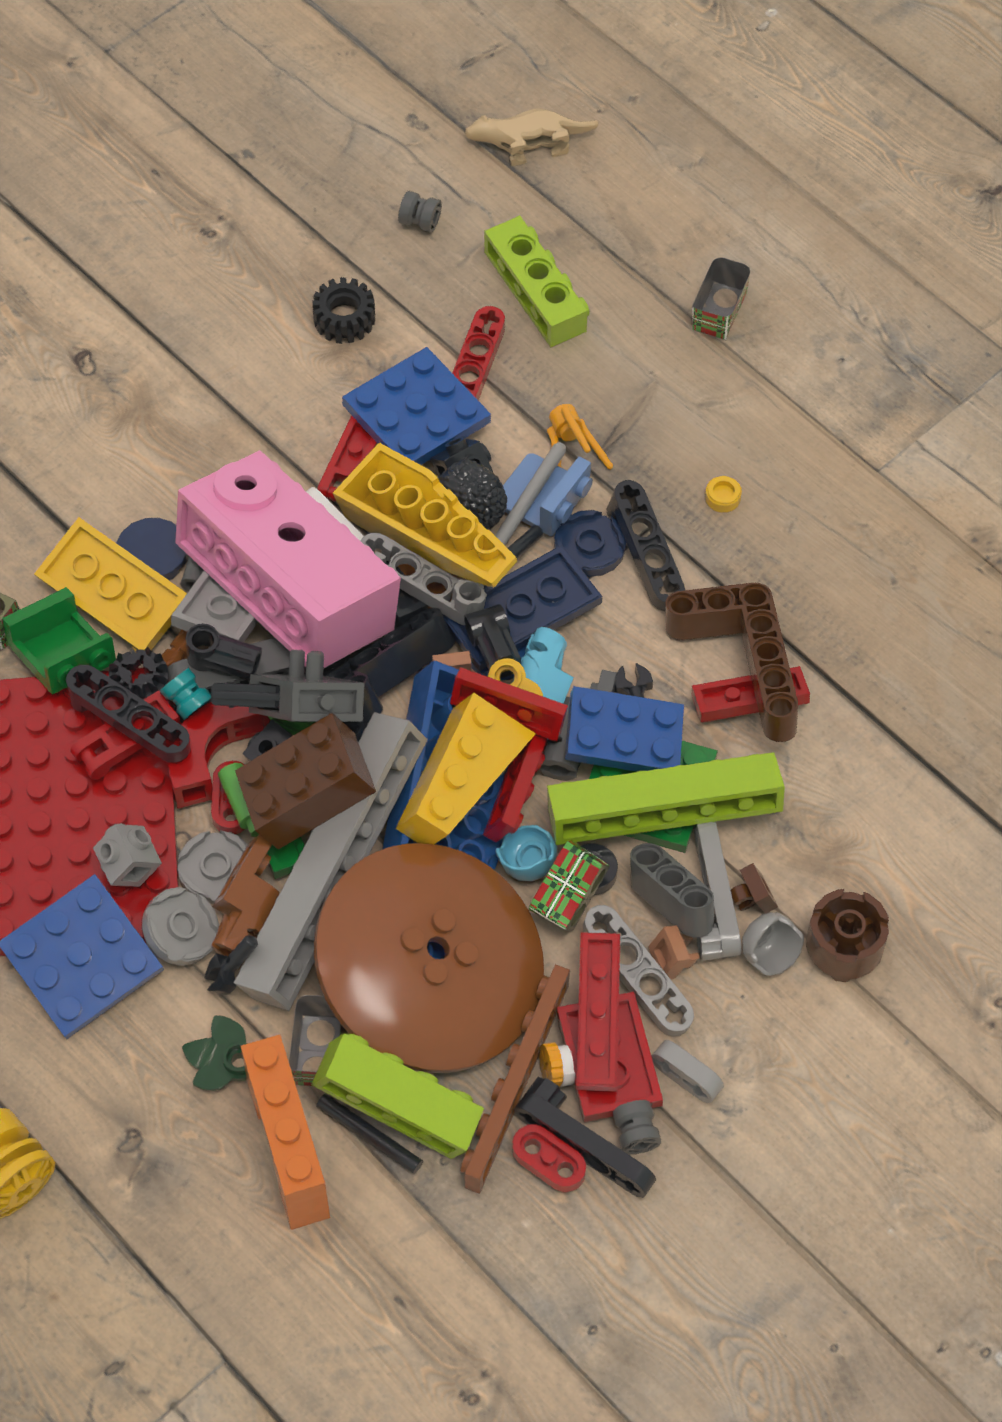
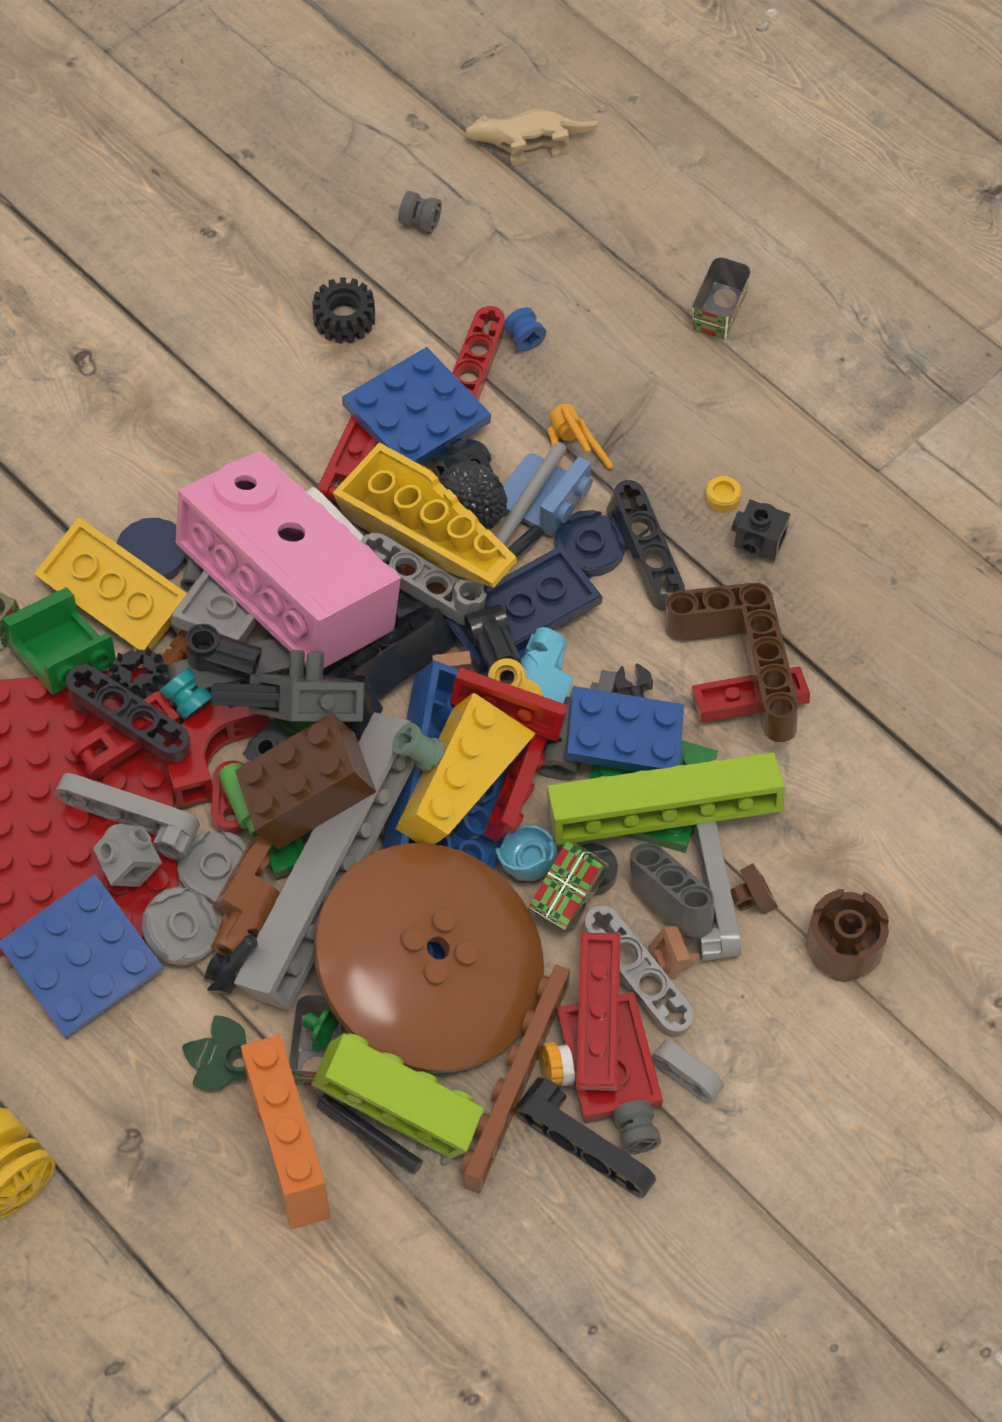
(172, 826): none -> light grey beam
(322, 1028): none -> green plant
(417, 746): none -> sand green bush
(524, 328): none -> blue wheel
(536, 281): lime brick -> none
(552, 1157): red plate -> none
(760, 529): none -> black brick
(772, 943): light grey hair -> none

